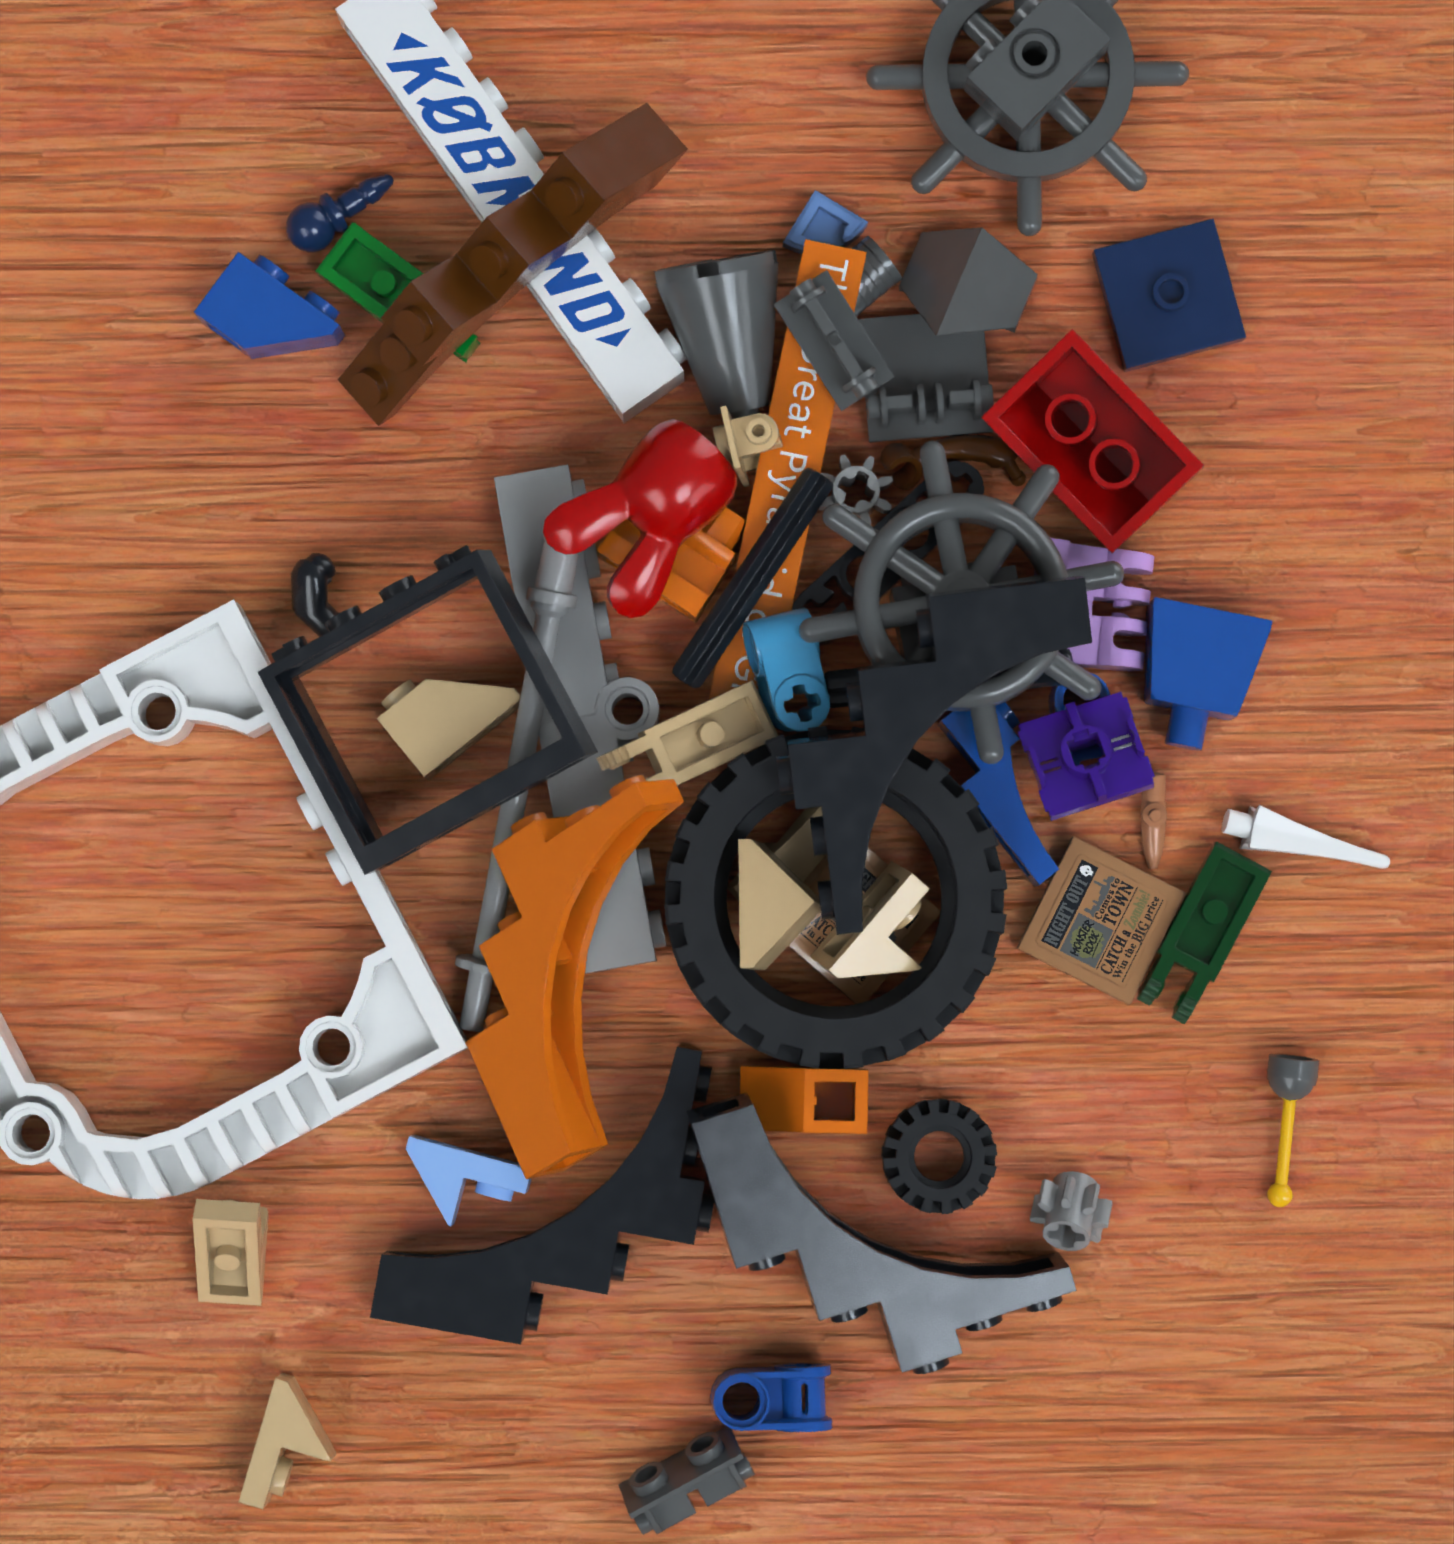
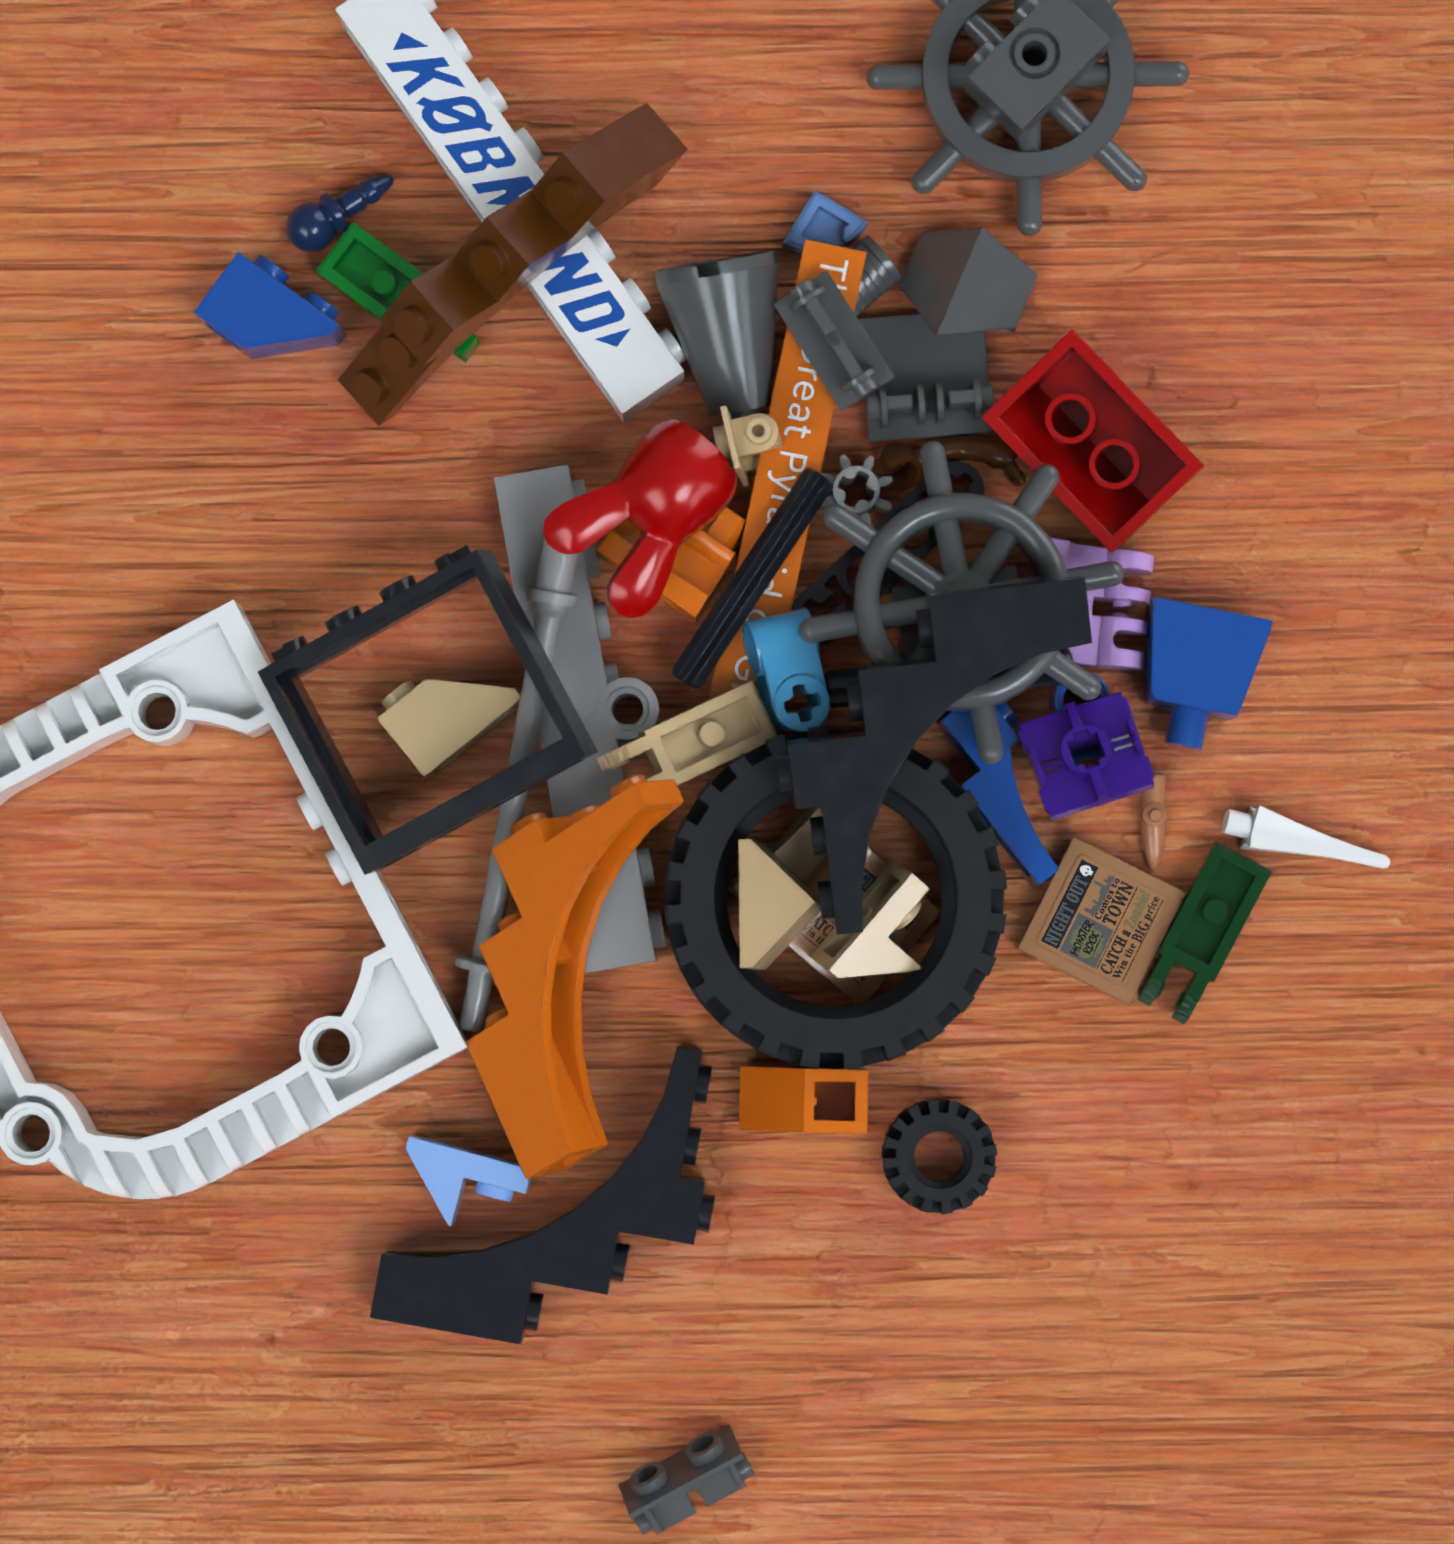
(230, 1251): tan slope -> none
(285, 1425): tan slope -> none
(310, 591): black arm -> none
(778, 1398): blue piece -> none
(843, 1269): arch -> none
(1071, 1211): light grey gear -> none
(1168, 295): dark blue plate -> none
(1291, 1079): hinge -> none

